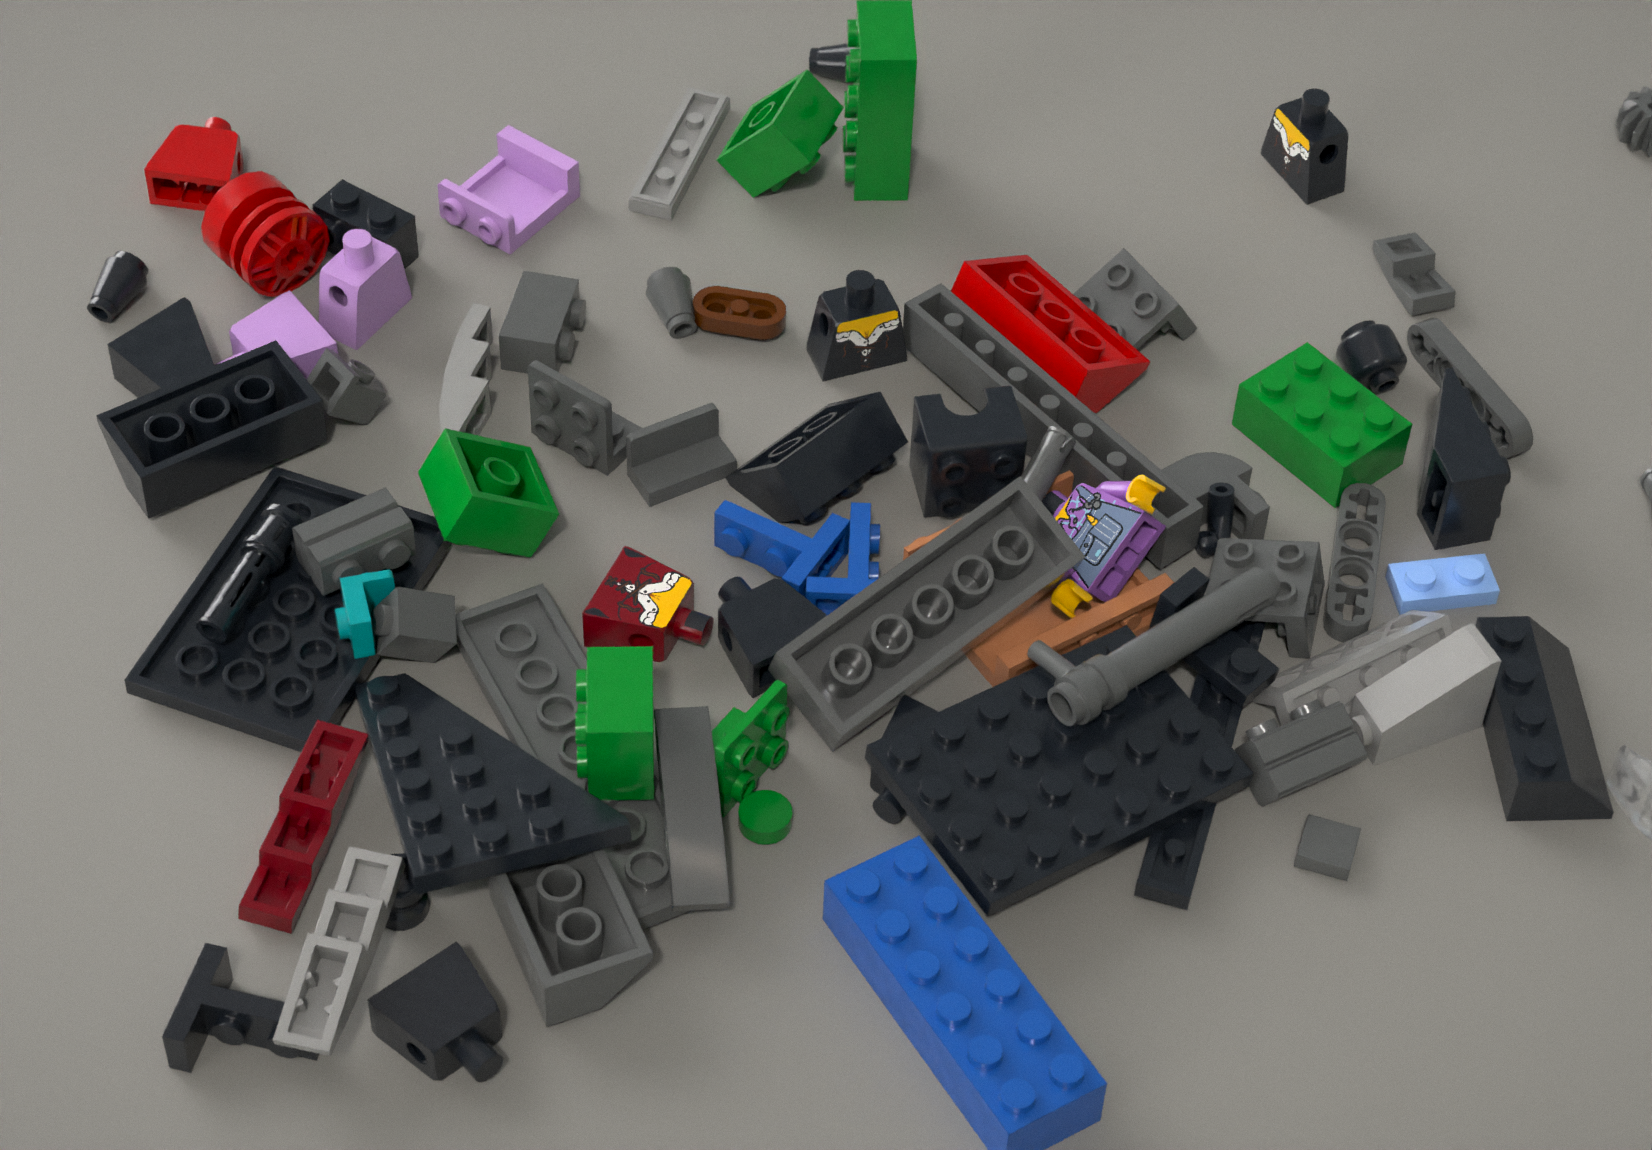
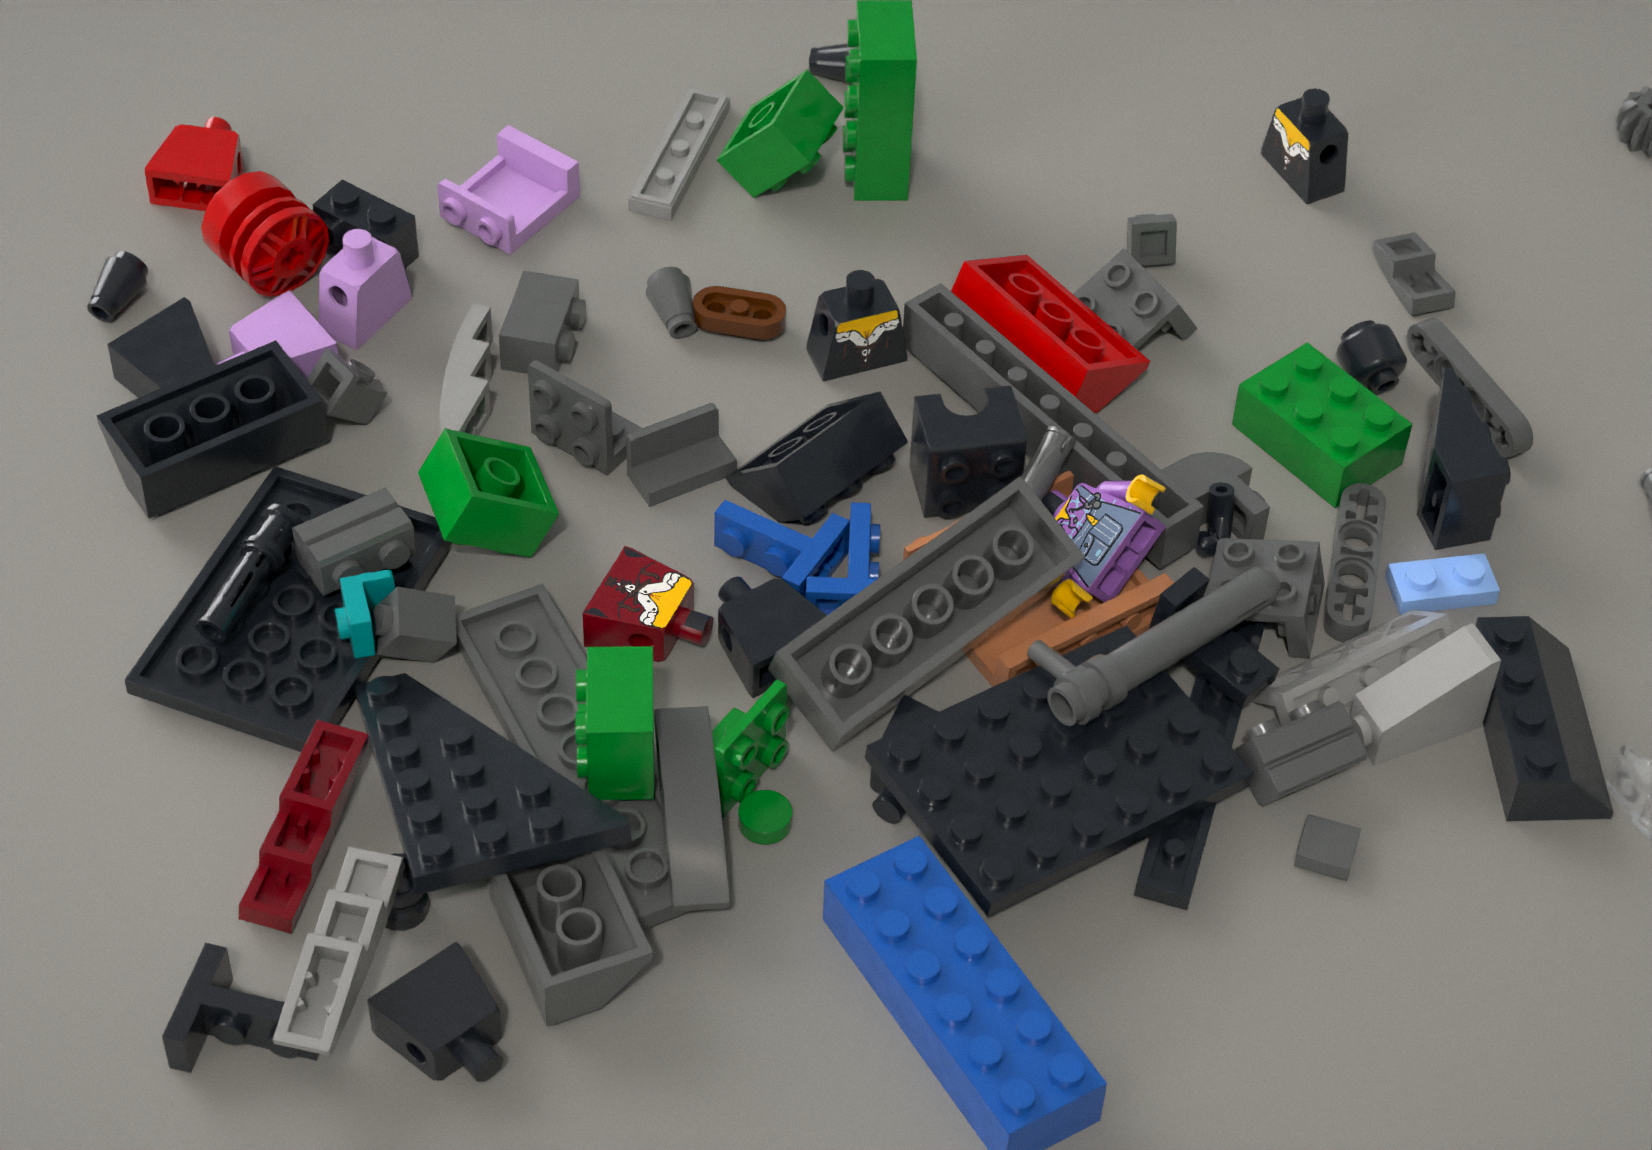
(1152, 239): none -> dark grey tile

